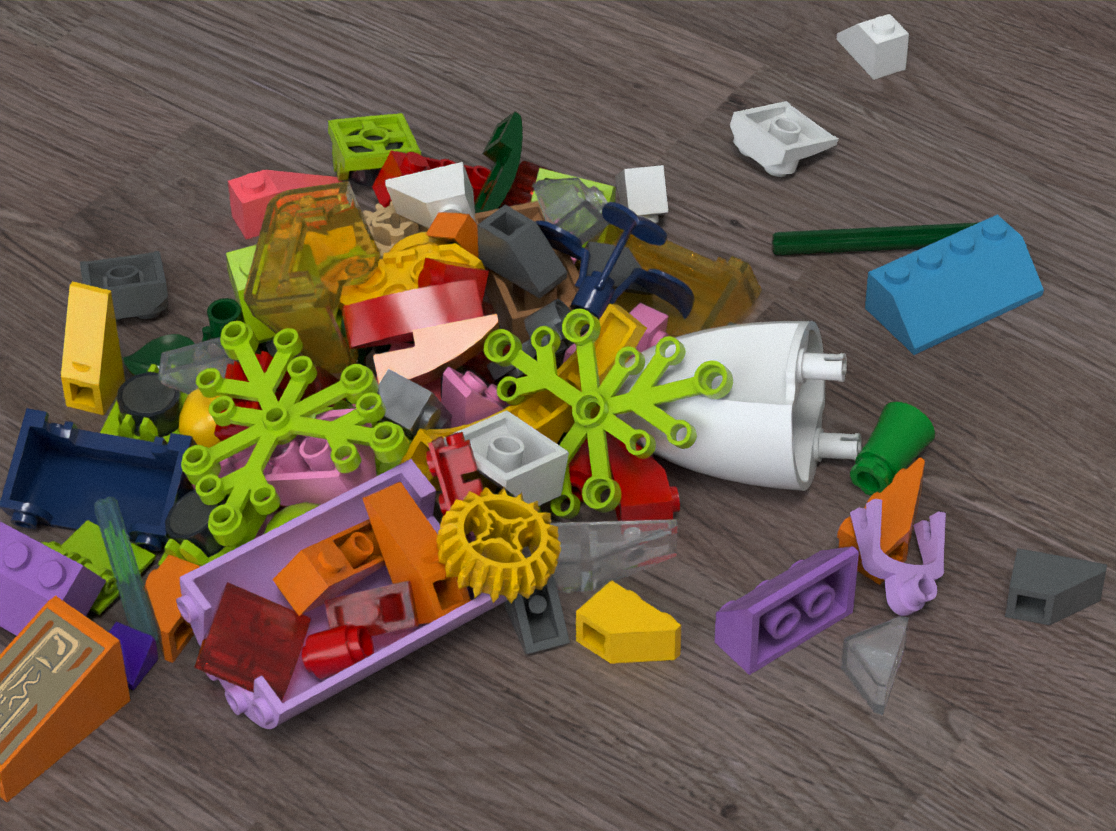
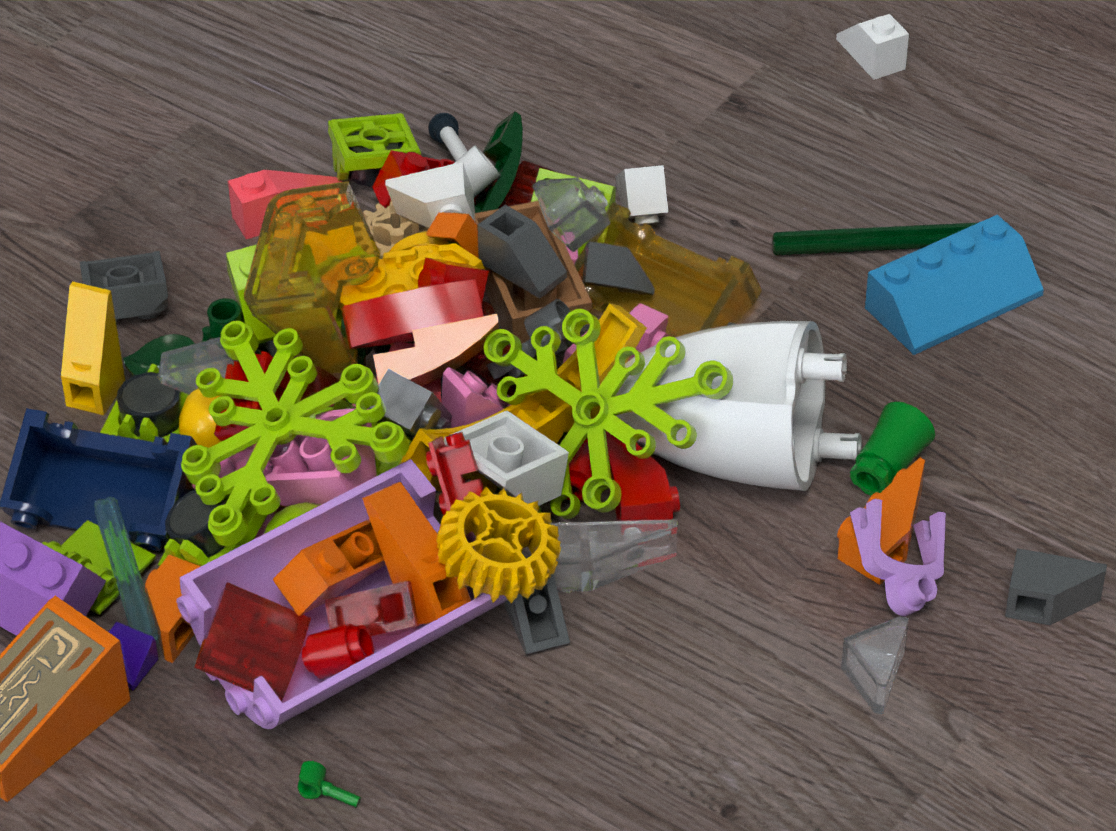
(313, 784): none -> green hand
(479, 169): none -> white piece
(596, 290): dark blue plant -> none
(626, 628): yellow slope -> none
(778, 137): white slope -> none
(788, 608): medium lavender slope -> none

